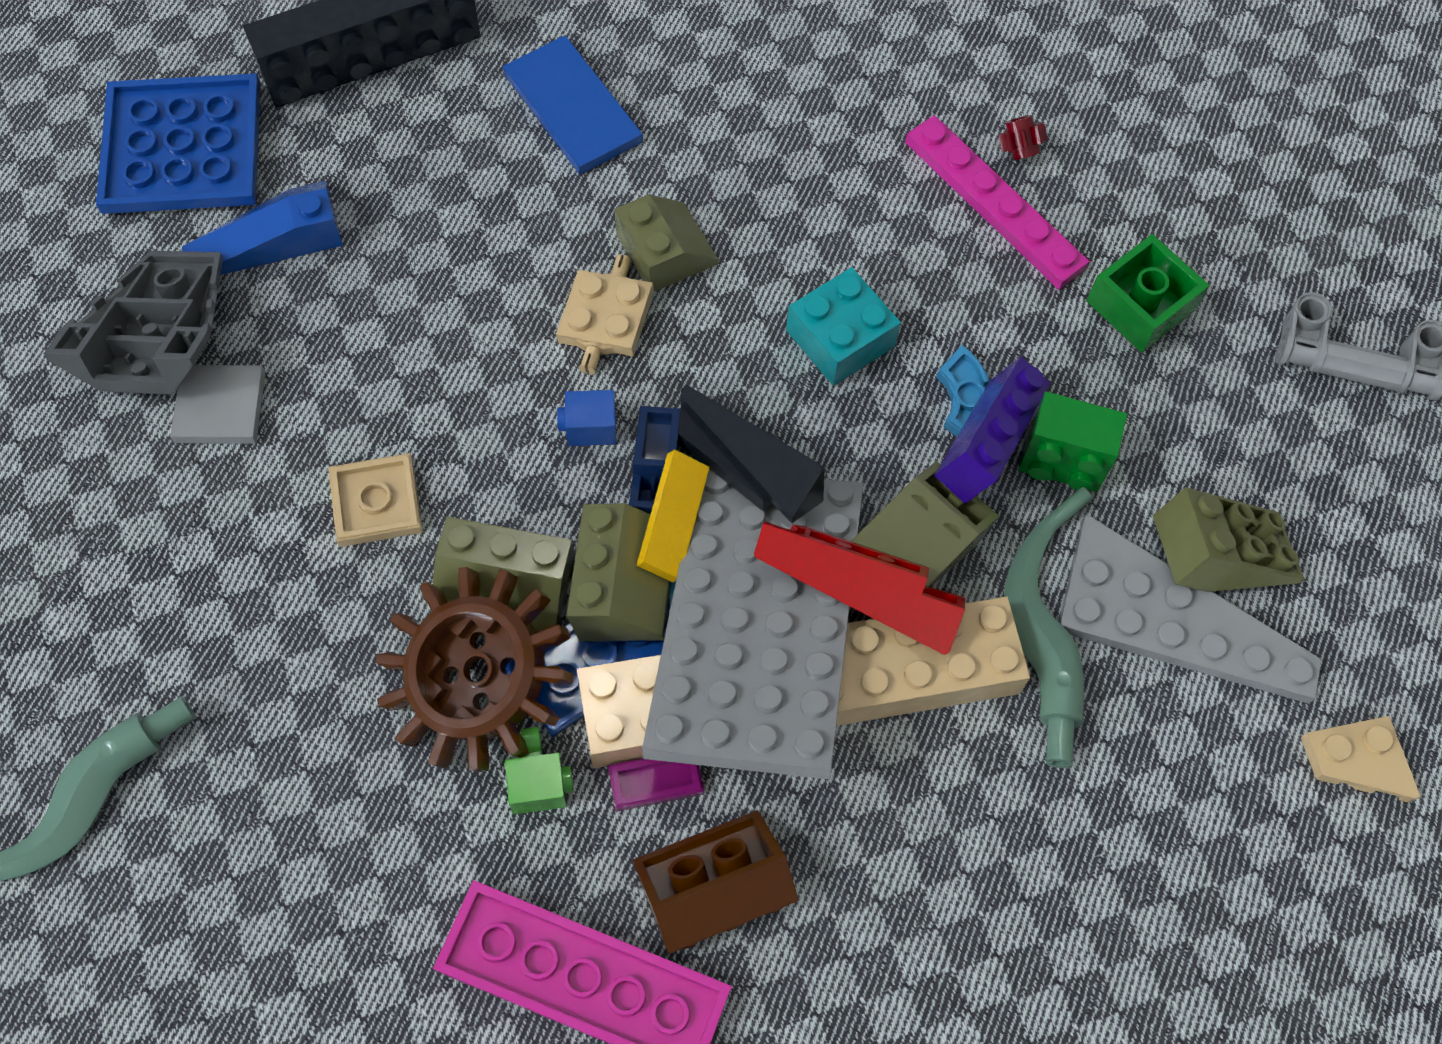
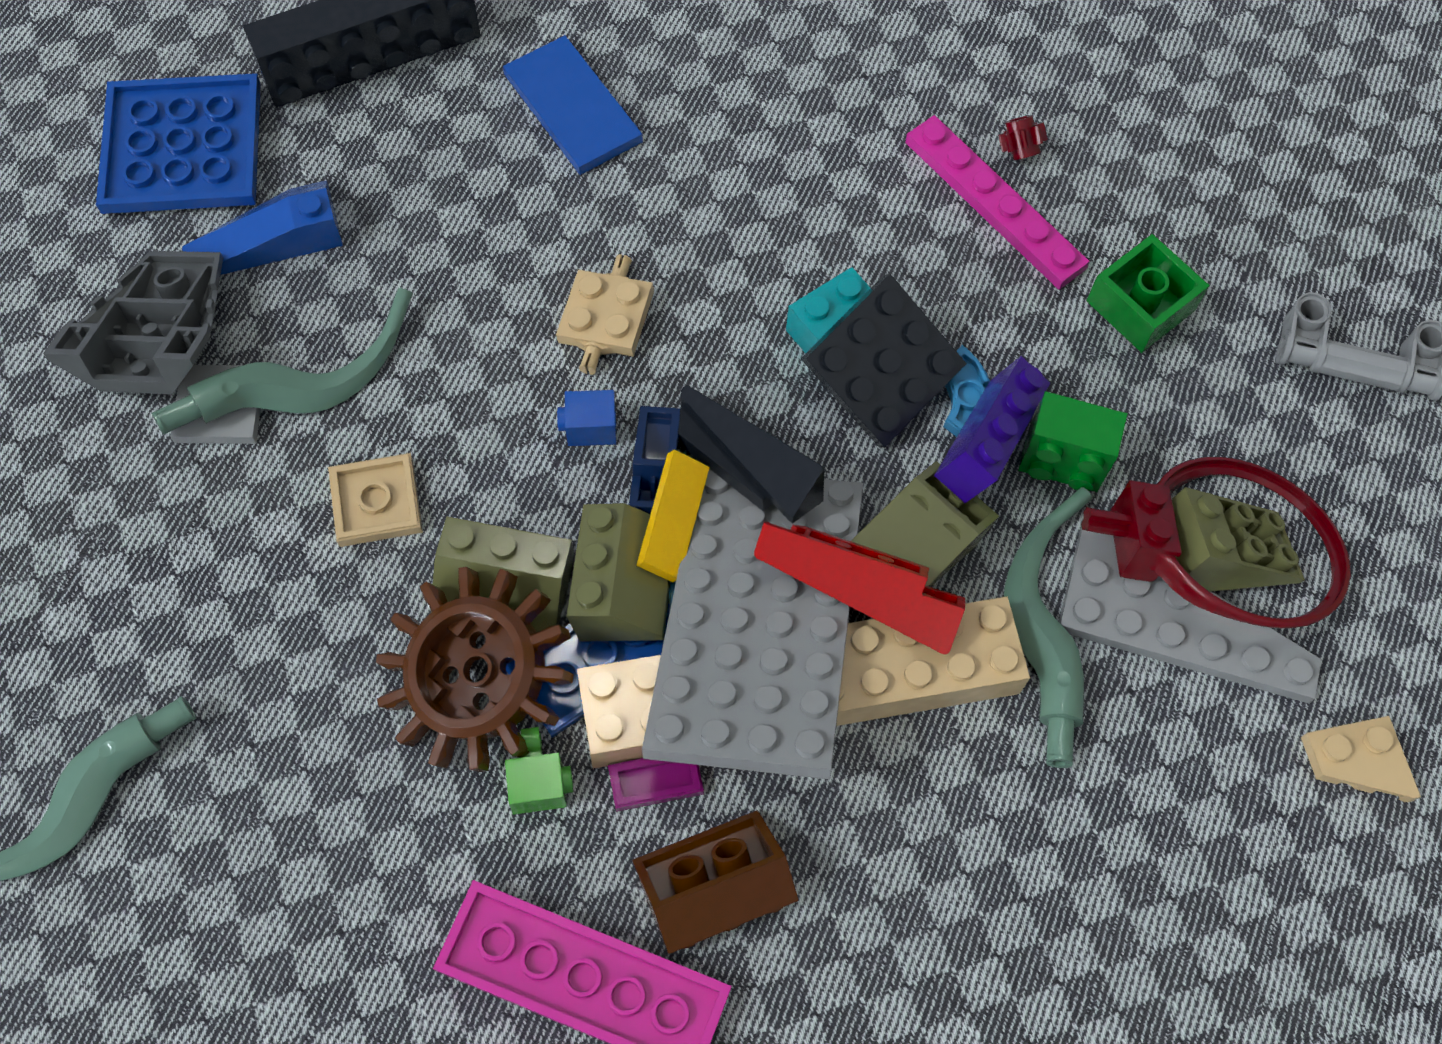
(281, 387): none -> sand green animal
(662, 240): olive slope -> none
(884, 360): none -> black plate
(1149, 538): none -> dark red brick

